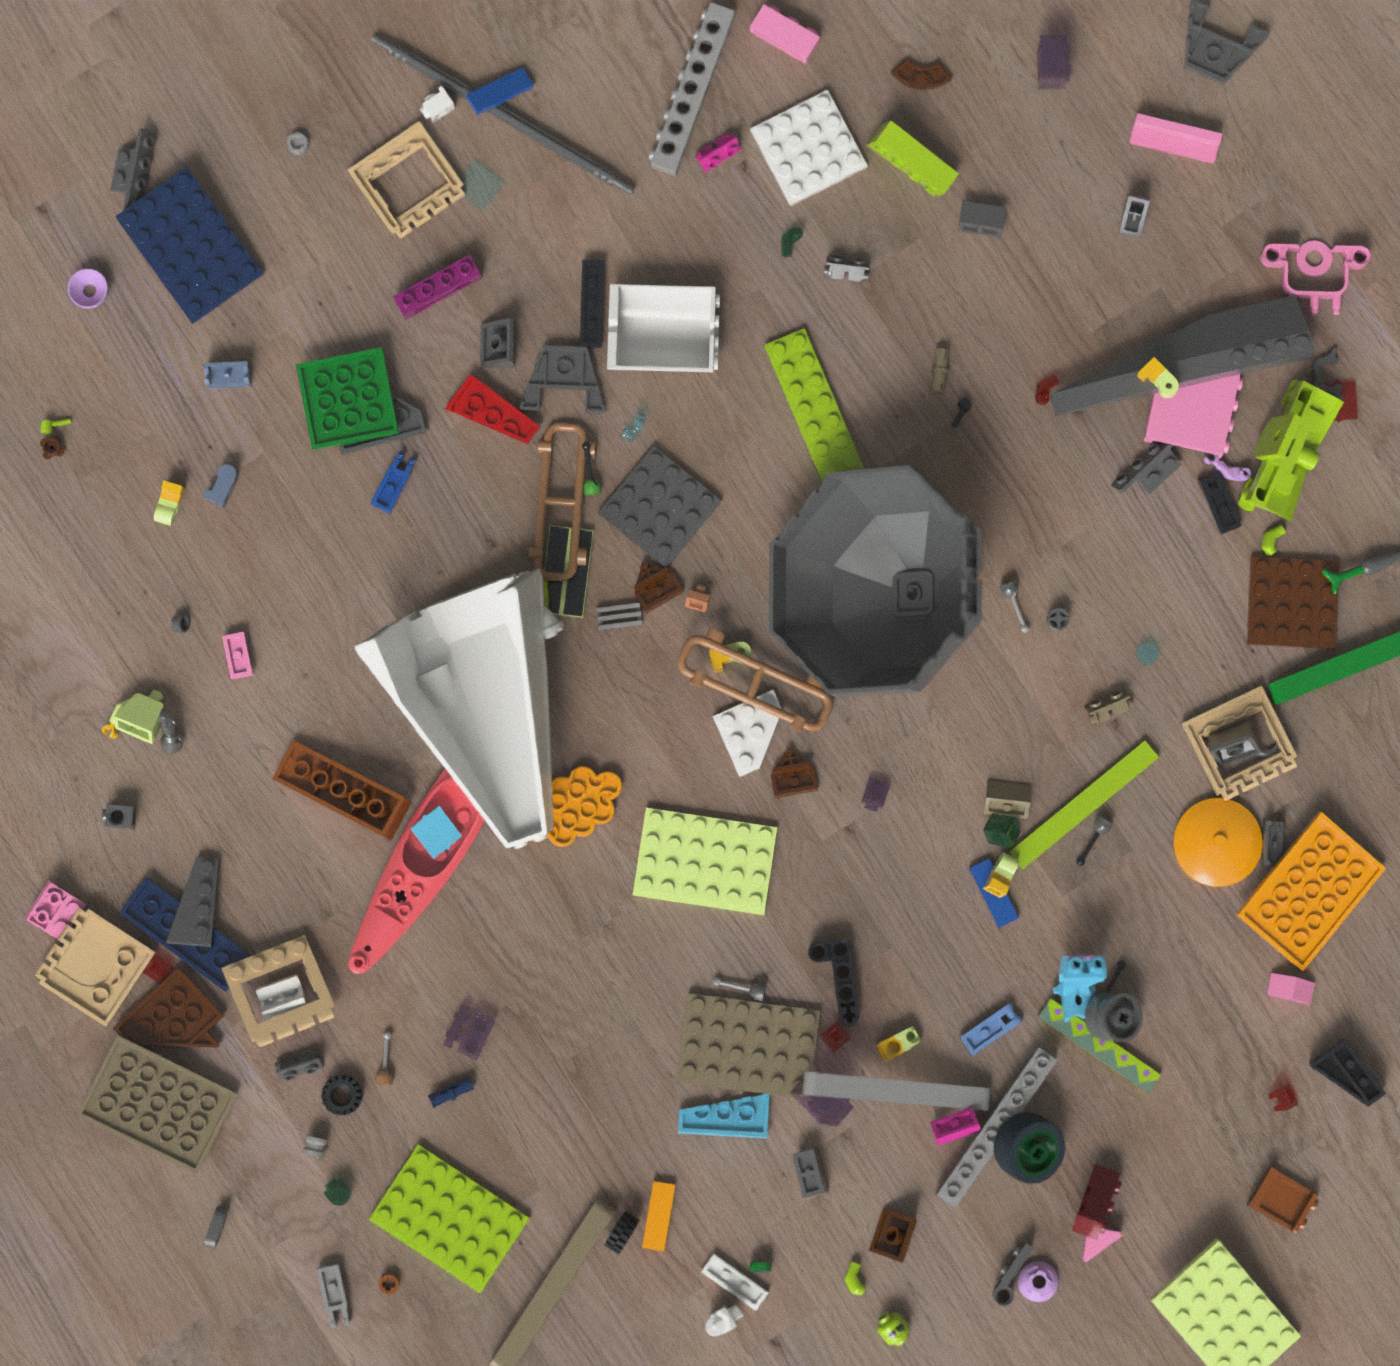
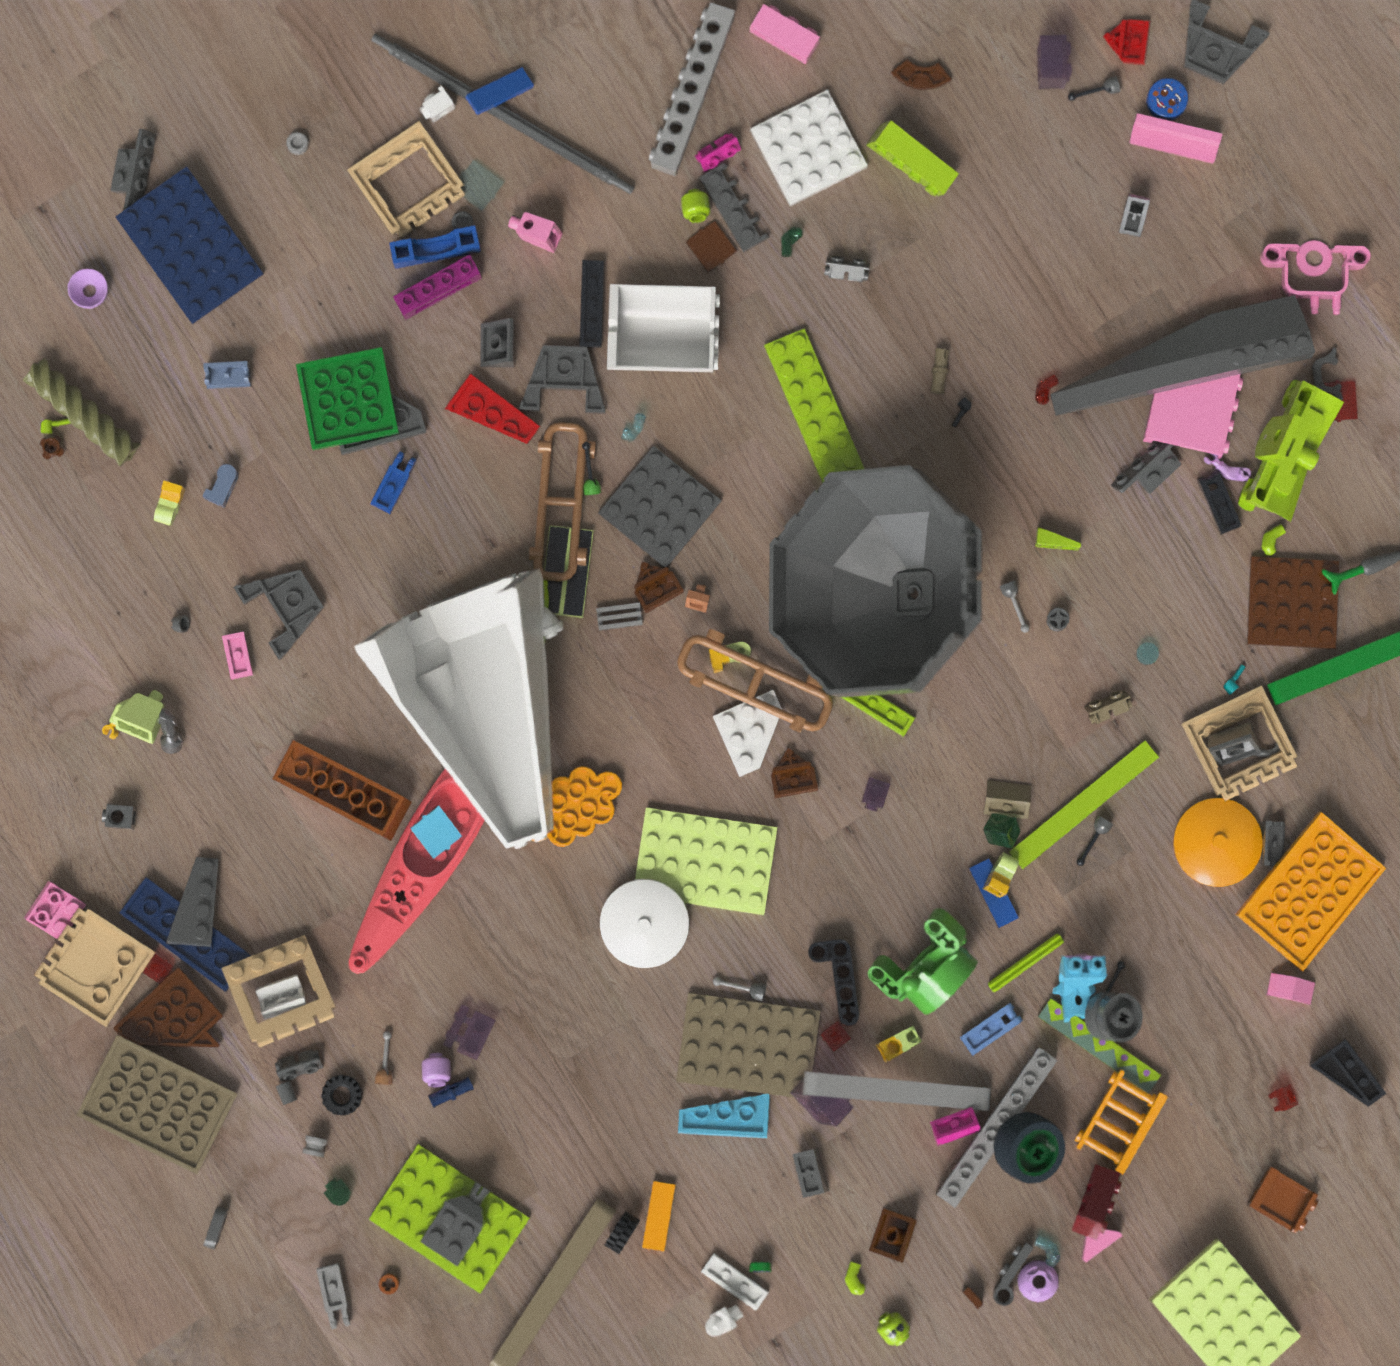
(81, 412): none -> olive piece
(286, 1092): none -> dark grey hinge
(292, 601): none -> dark grey wing
(420, 251): none -> blue arch
(436, 1070): none -> lavender head
(457, 1225): none -> dark grey plate
(461, 220): none -> dark grey plate
(536, 231): none -> bright pink torso
(644, 923): none -> white dish
(695, 205): none -> lime head
(711, 246): none -> reddish brown piece
(731, 208): none -> dark grey hinge
(883, 711): none -> lime tile
(934, 972): none -> bright green piece
(972, 1297): none -> reddish brown tile
(981, 219): dark grey hinge -> none
(1025, 963): none -> lime axle
(1050, 1248): none -> clear light blue arm
(1051, 540): none -> lime slope
(1110, 85): none -> hinge
(1130, 41): none -> red slope
(1143, 1121): none -> light orange fence
(1160, 377): leg -> none
(1167, 99): none -> blue head
(1230, 686): none -> teal hand

